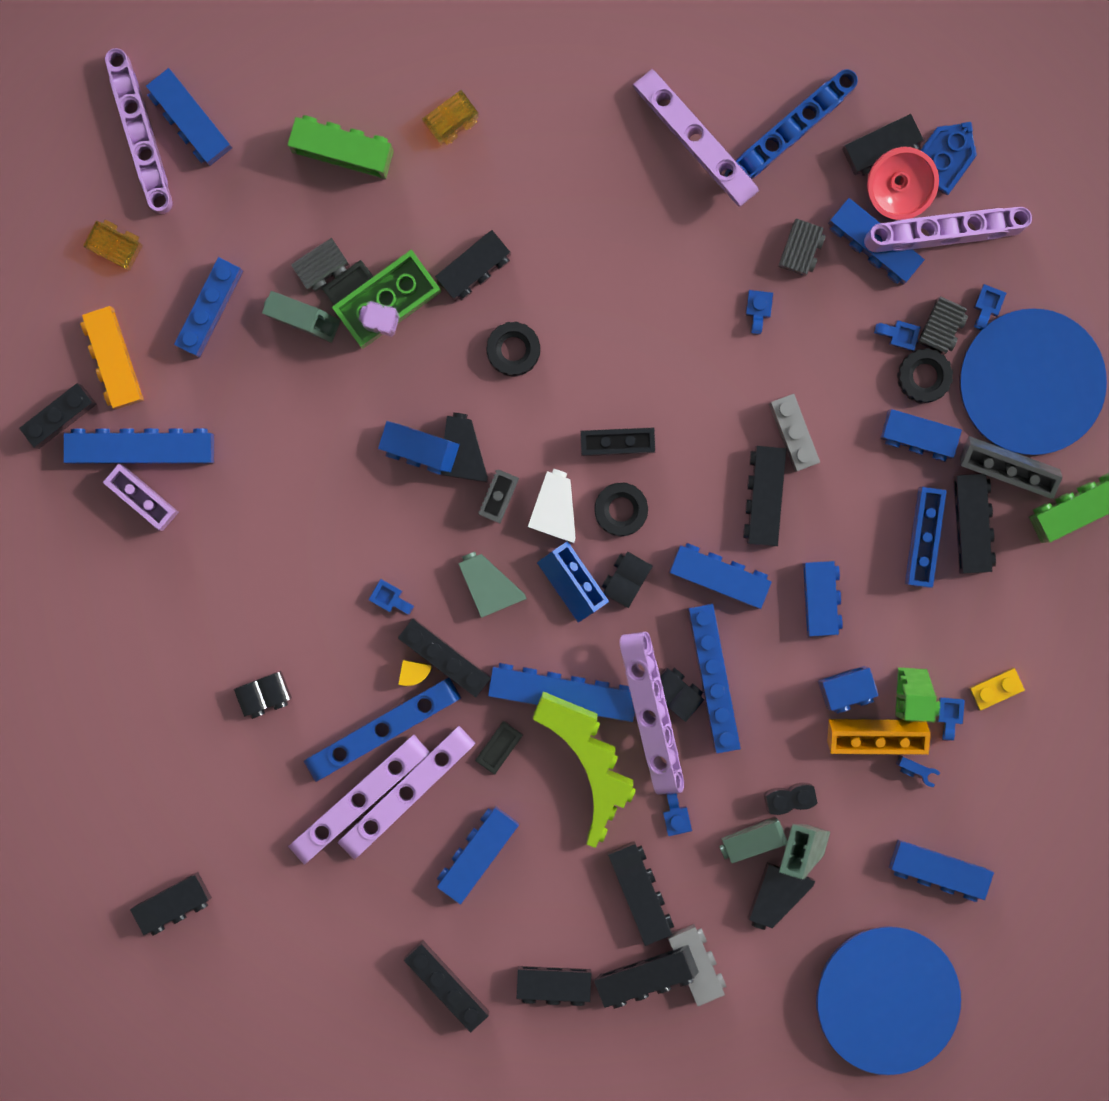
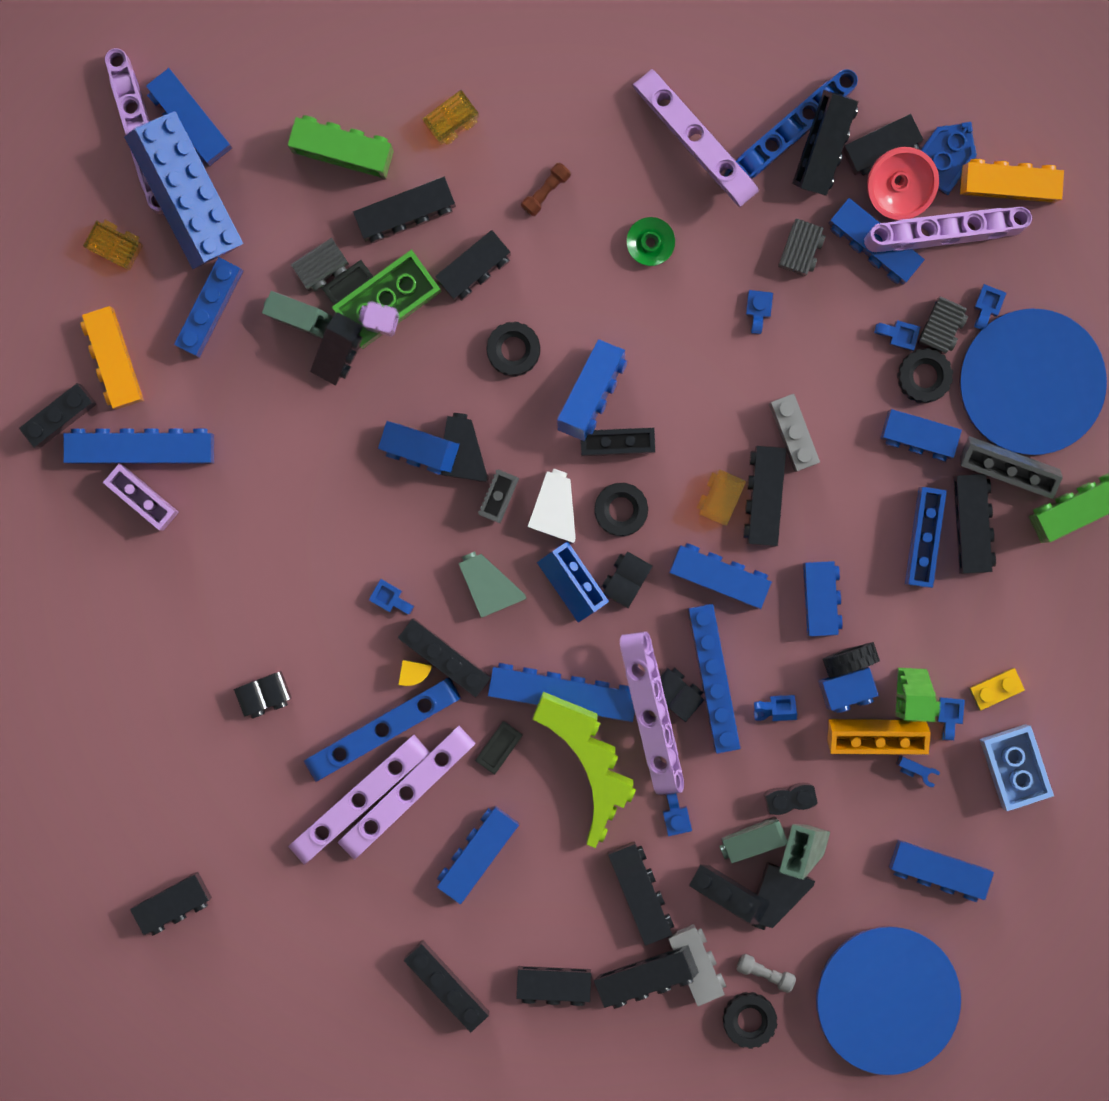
(183, 189): none -> brick
(337, 349): none -> black brick
(405, 209): none -> black brick
(558, 175): none -> copper piece
(591, 390): none -> blue brick
(650, 228): none -> green dish
(721, 498): none -> clear yellow piece
(729, 894): none -> black brick
(767, 1027): none -> black tyre
(780, 708): none -> blue plate
(784, 981): none -> light grey piece
(825, 142): none -> black brick
(851, 660): none -> black tyre
(1012, 182): none -> light orange brick
(1016, 767): none -> light blue brick

